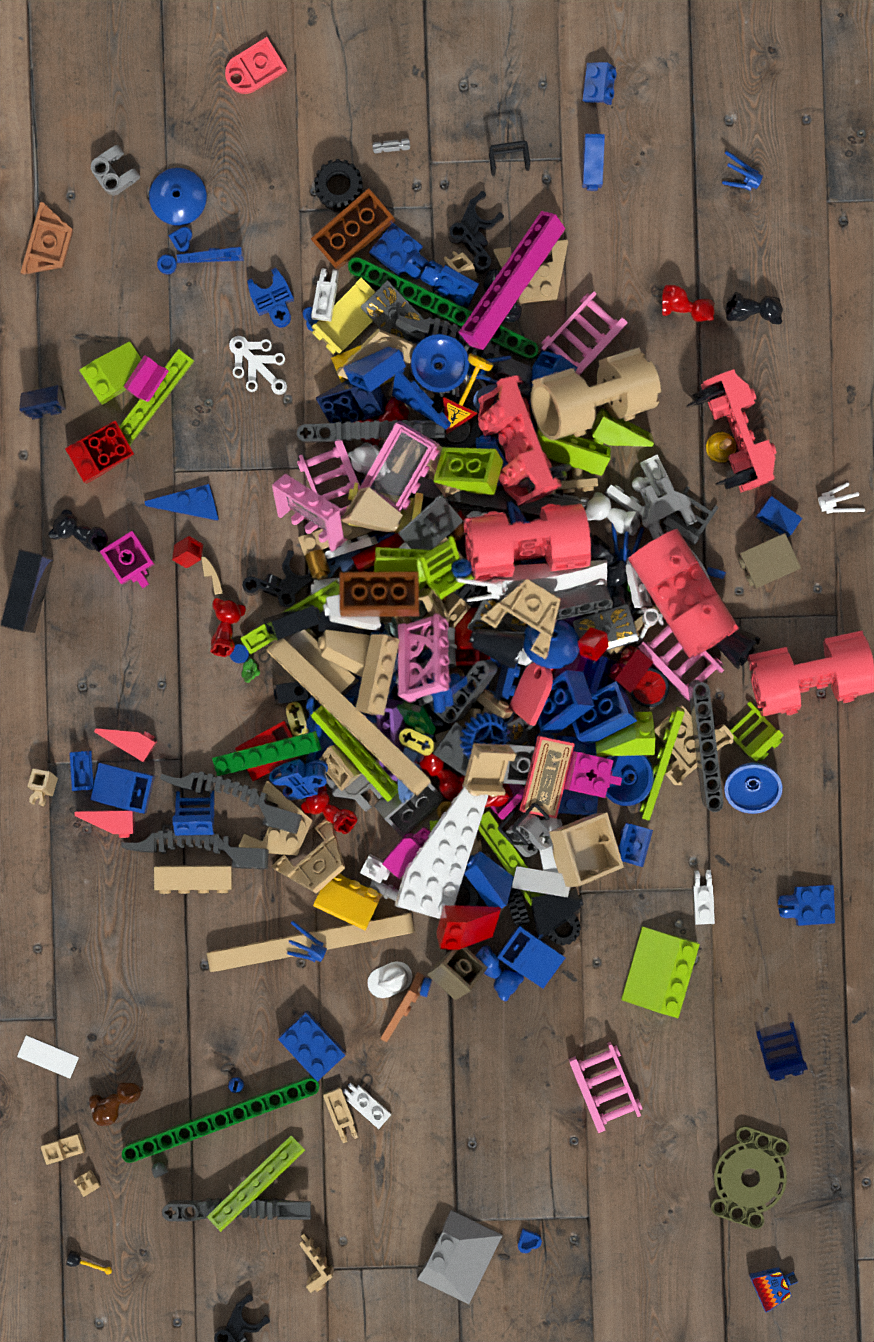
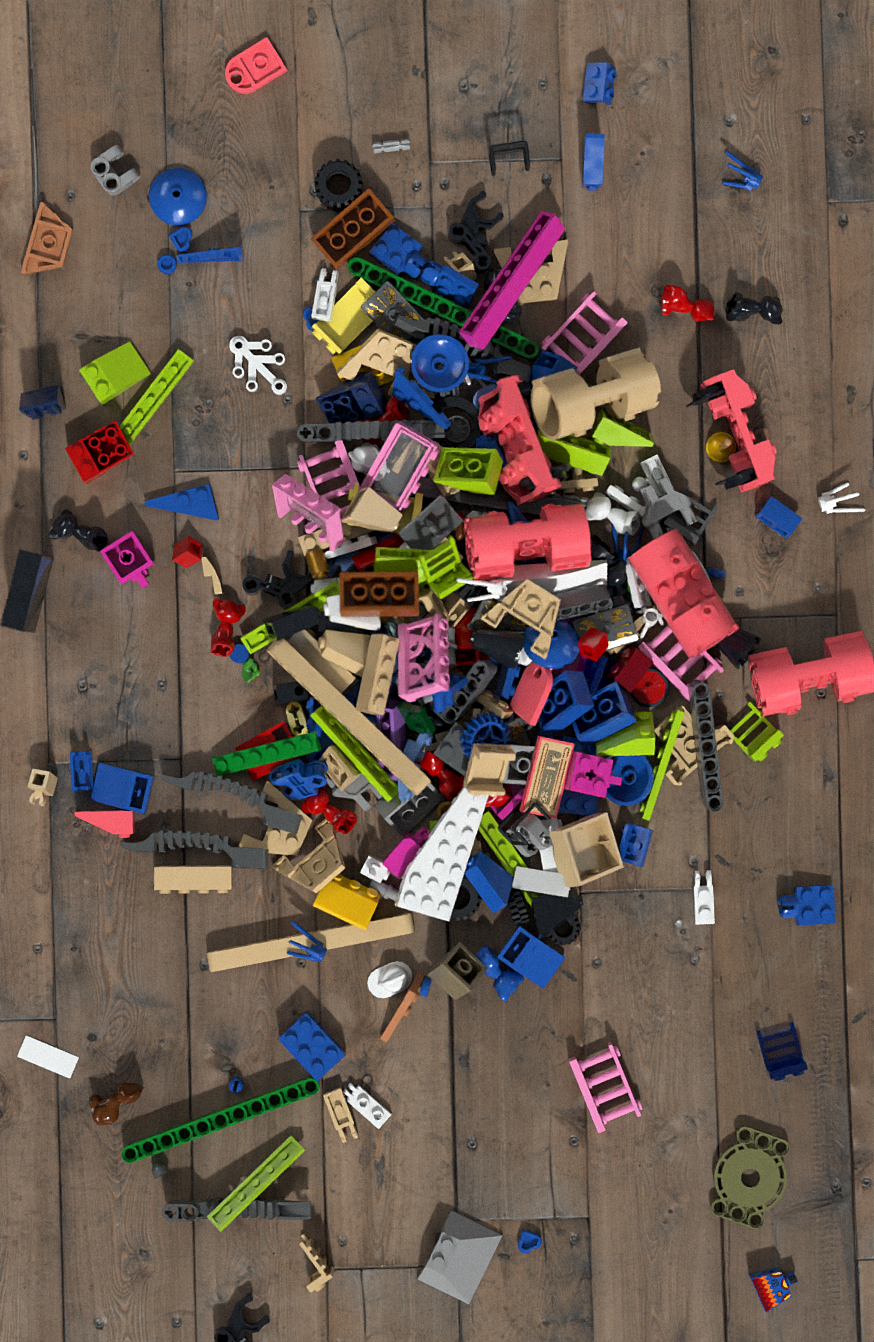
(63, 1148): tan slope -> none
(74, 1260): hinge -> none
(87, 1183): tan tile -> none
(132, 742): coral slope -> none
(146, 379): dark pink panel -> none
(194, 820): blue plate -> none
(273, 299): blue piece -> none
(375, 368): blue slope -> none
(418, 737): light yellow beam -> none
(455, 412): yellow piece -> none
(461, 568): blue tile -> none
(466, 925): red slope -> none
(660, 972): lime slope -> none
(753, 796): blue dish -> none
(768, 561): dark tan slope -> none

